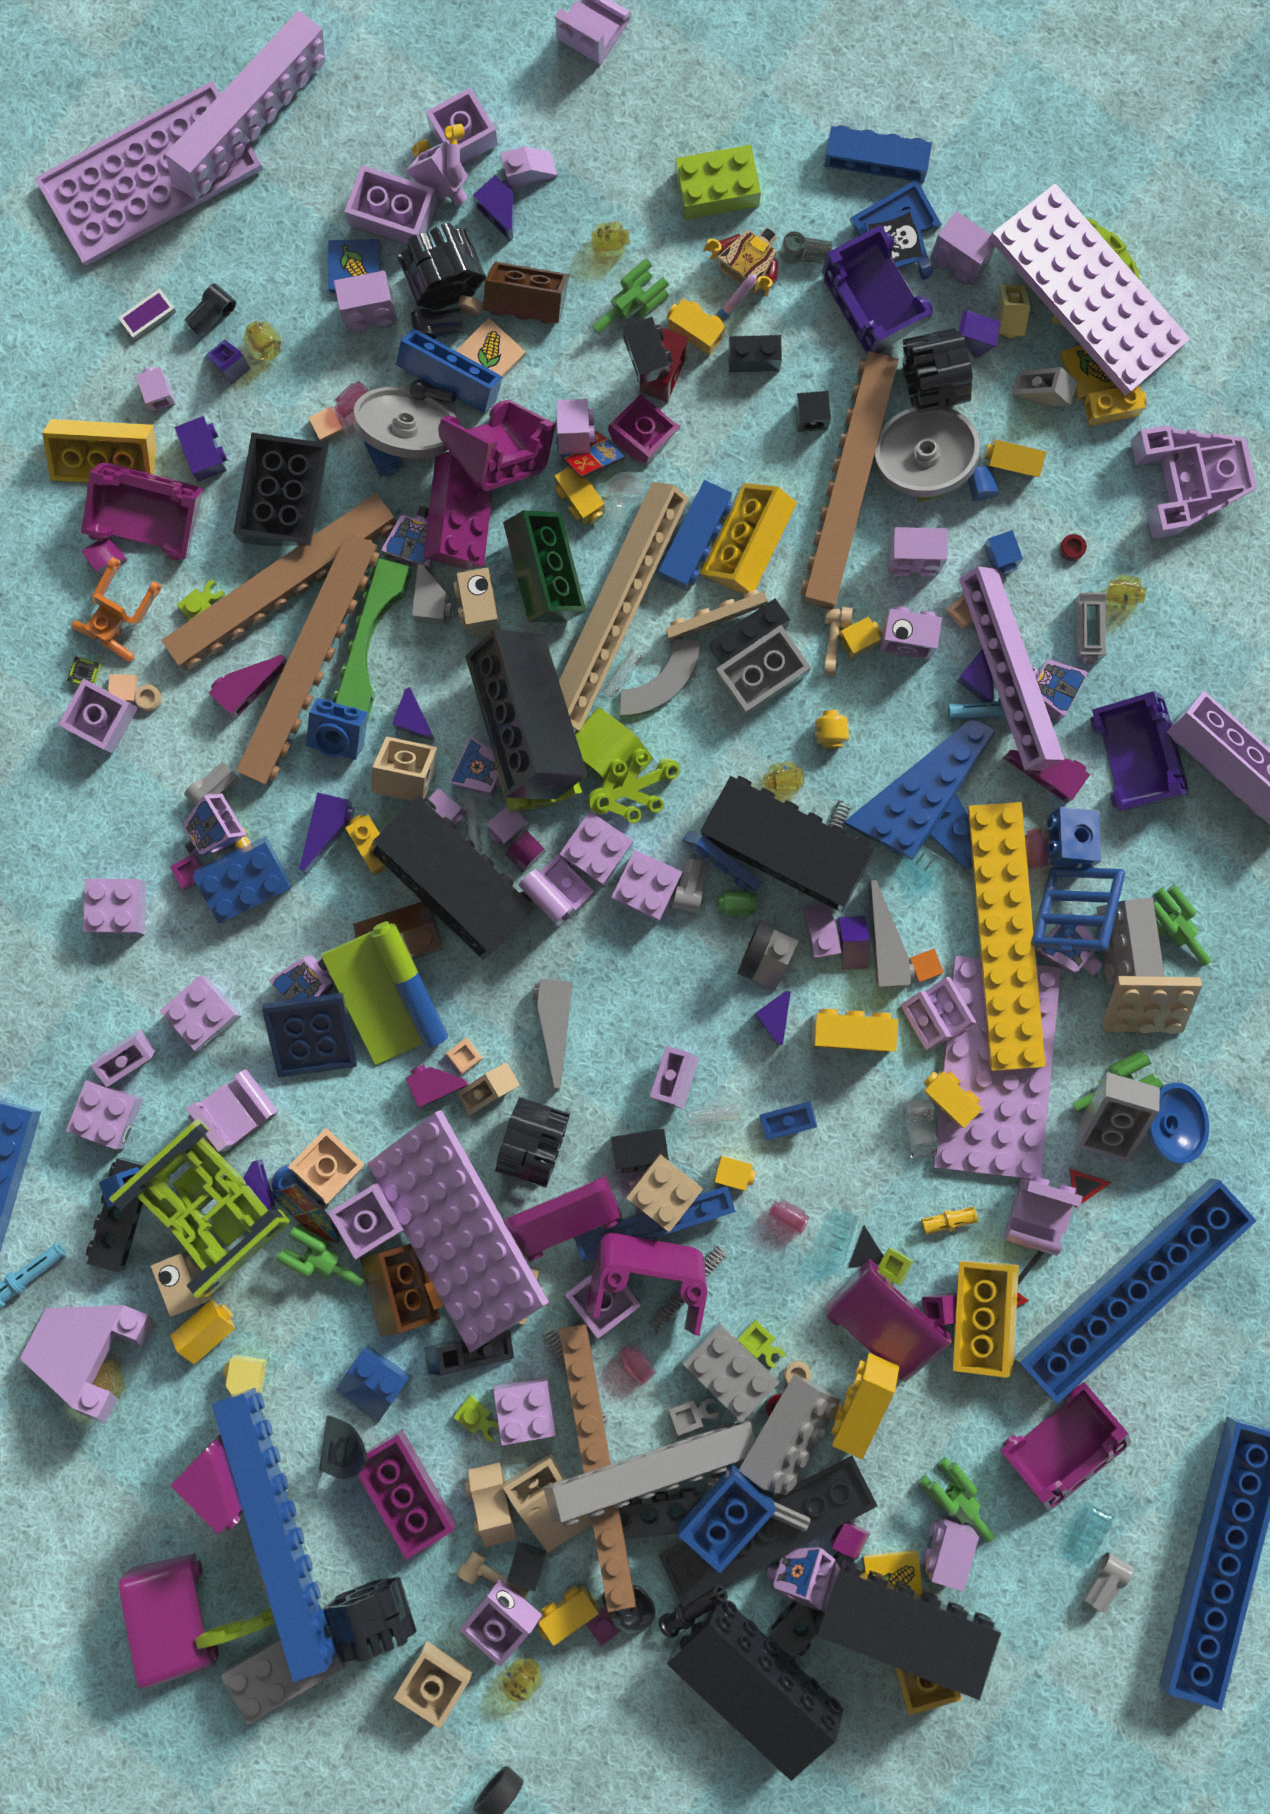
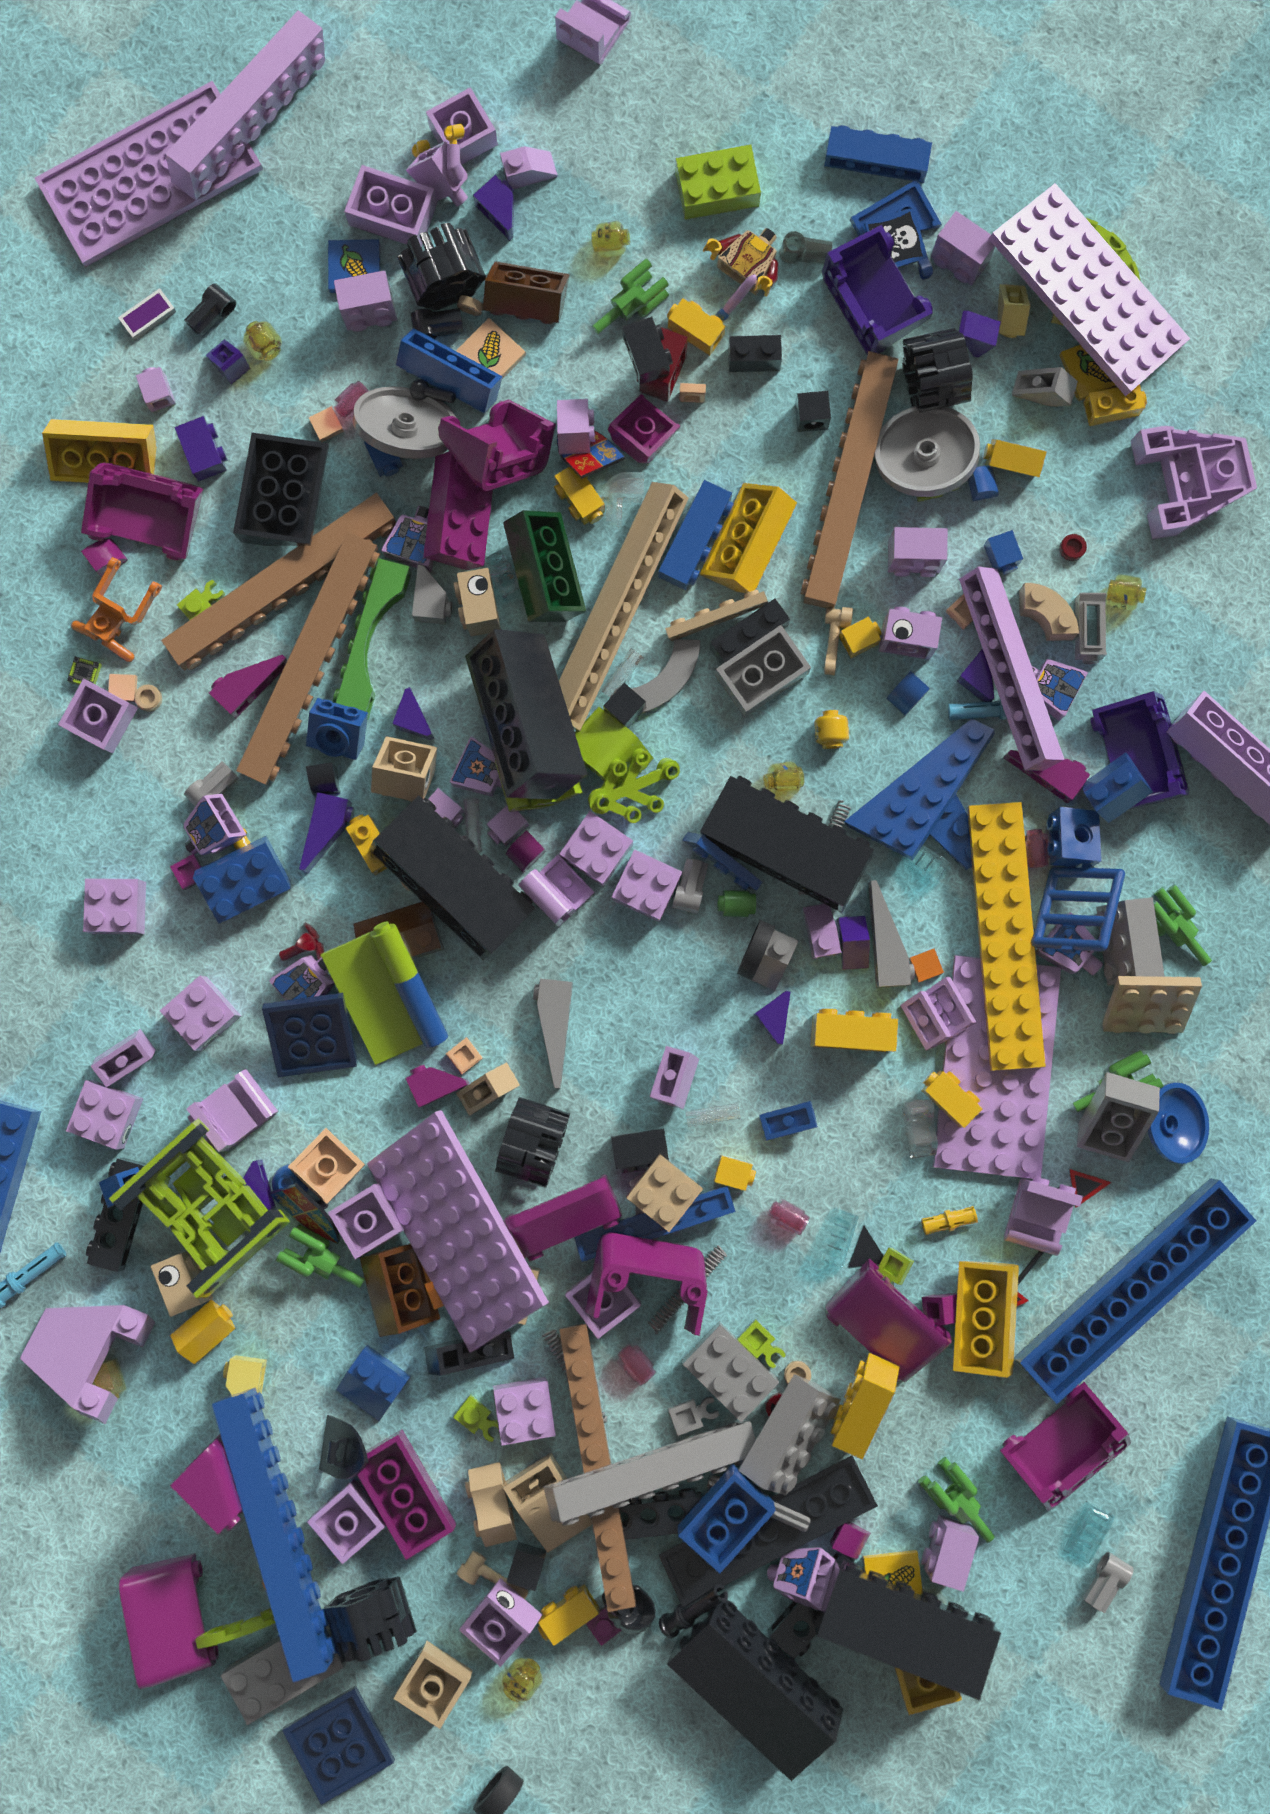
(306, 942): none -> dark red plant
(323, 779): none -> black brick
(338, 1745): none -> dark blue plate
(347, 1521): none -> lavender brick
(625, 705): none -> black piece
(692, 392): none -> light nougat tile
(908, 693): none -> blue brick
(1049, 611): none -> tan brick
(1116, 788): none -> blue slope

